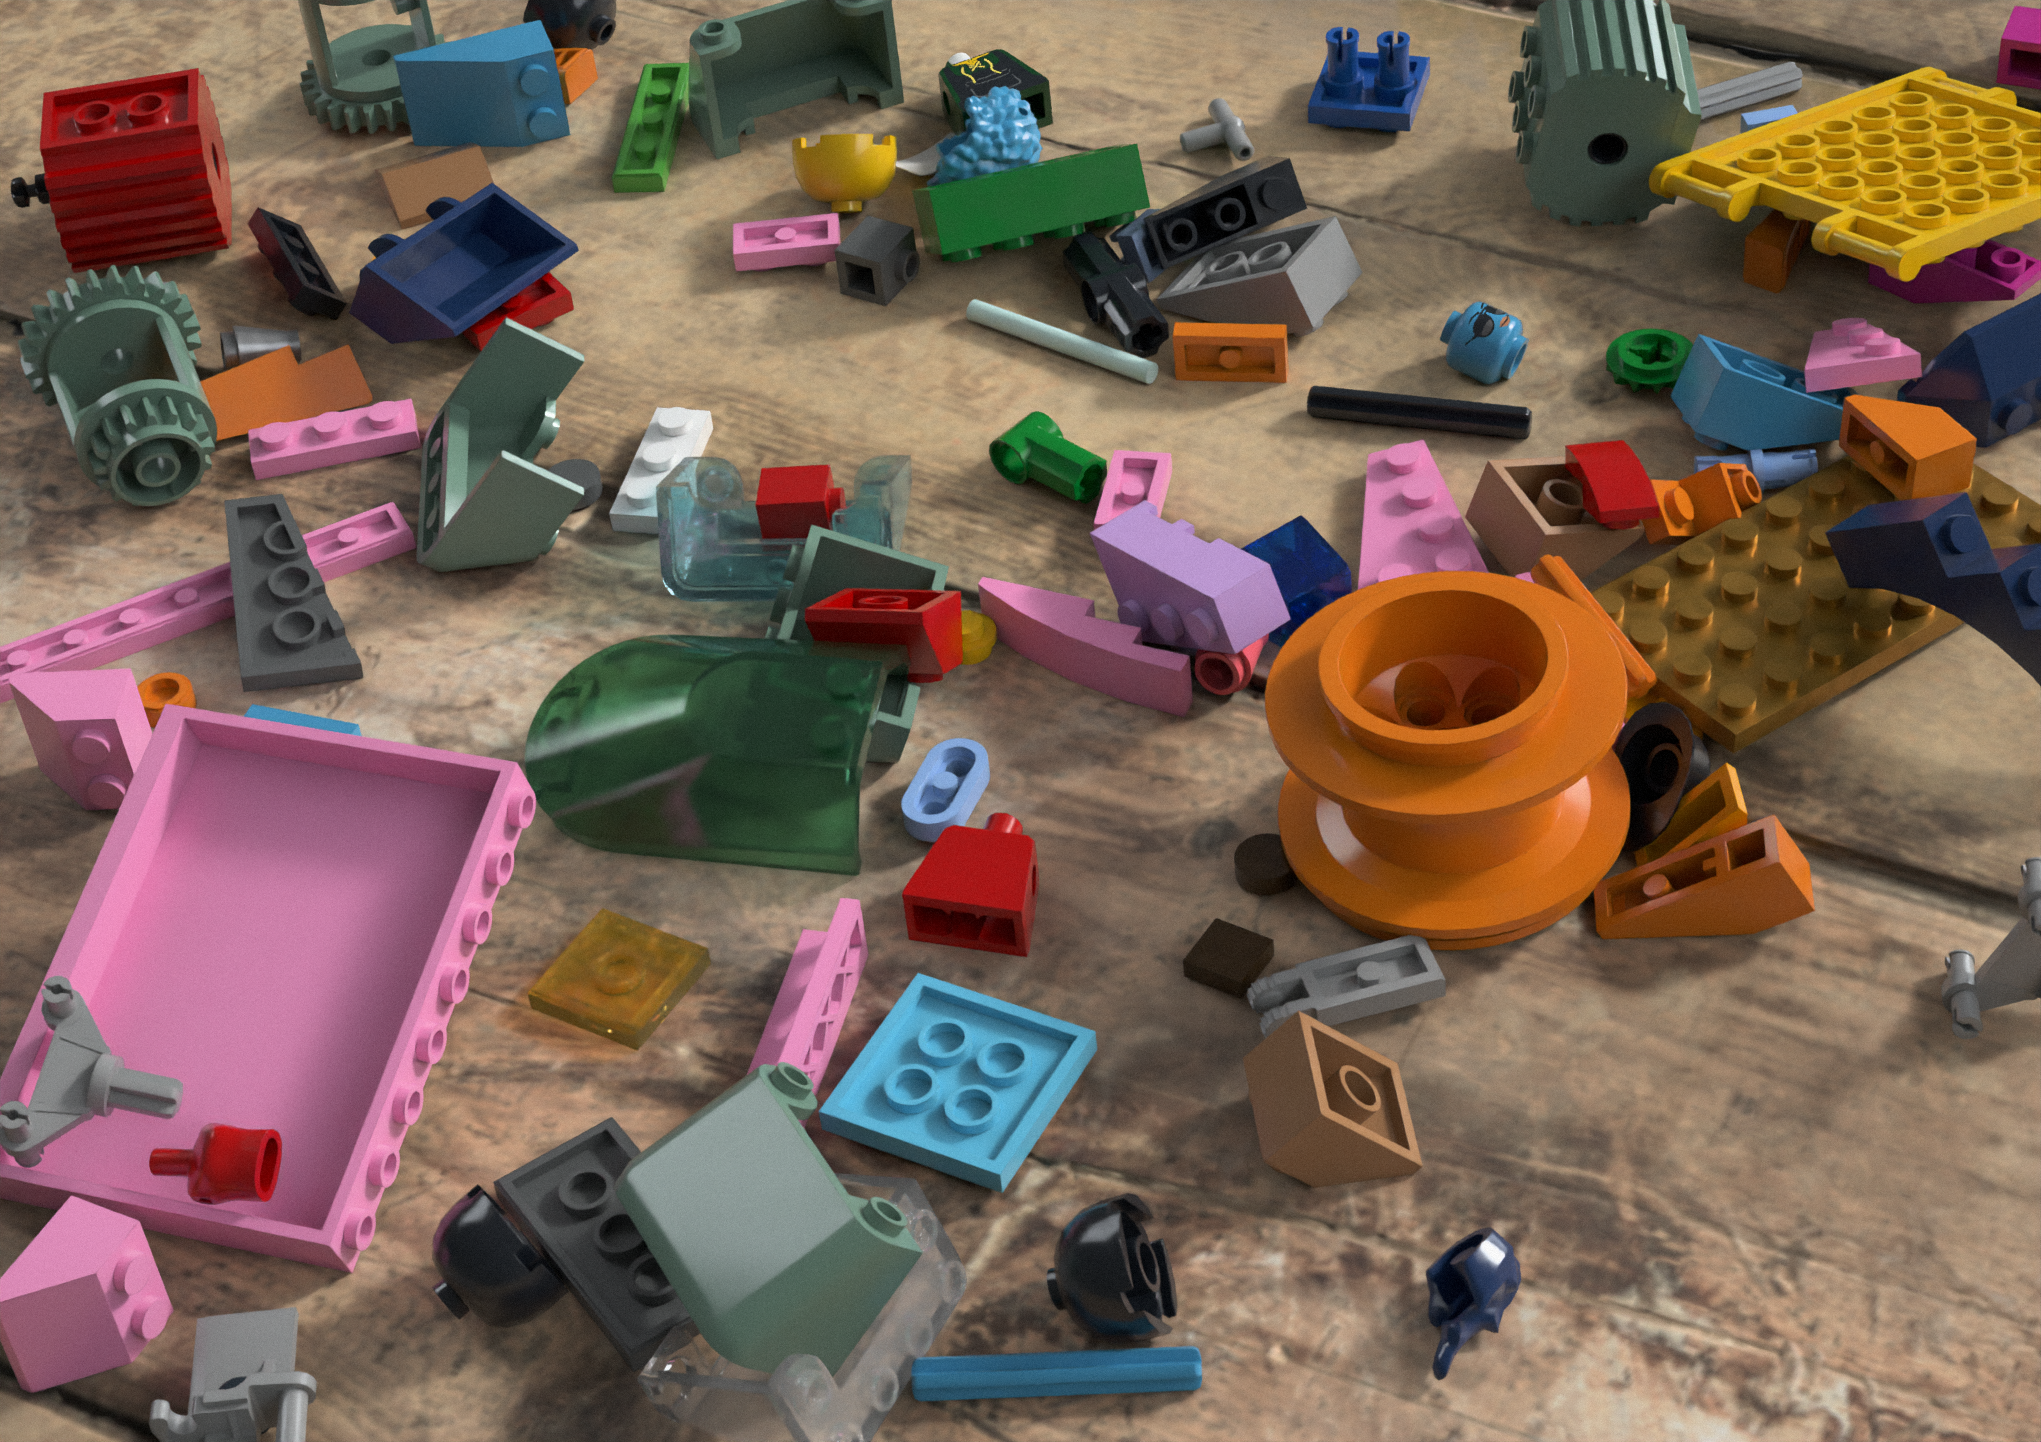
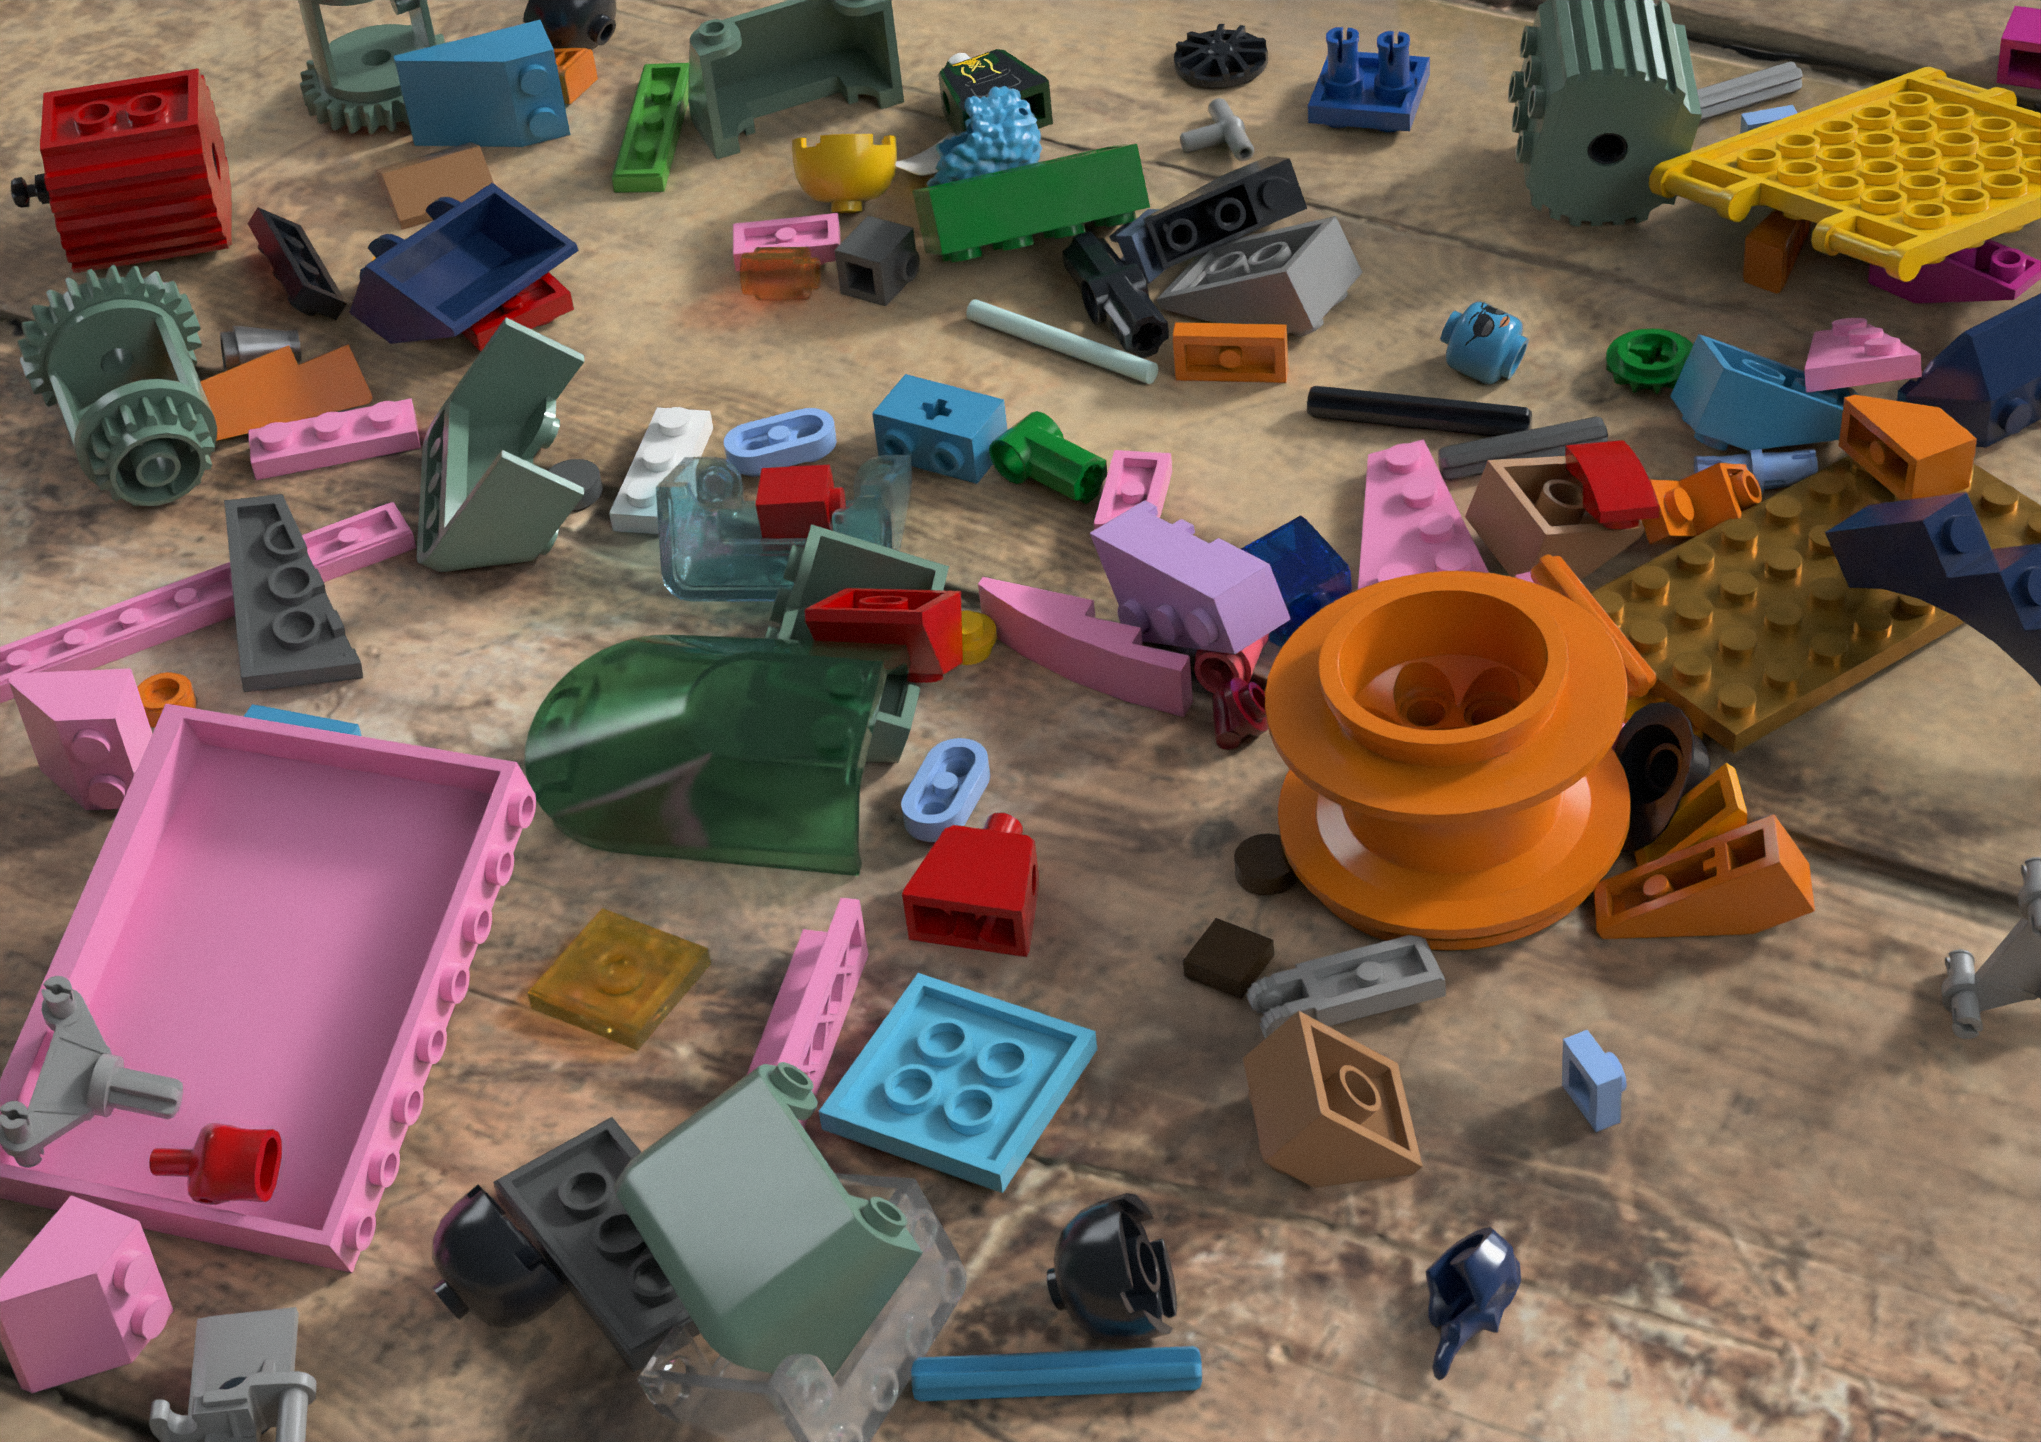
(780, 273): none -> clear orange brick
(780, 440): none -> light blue plate
(939, 427): none -> dark azure brick
(1220, 54): none -> black wheel
(1238, 712): none -> dark red plate
(1471, 457): none -> dark grey axle
(1593, 1080): none -> light blue plate

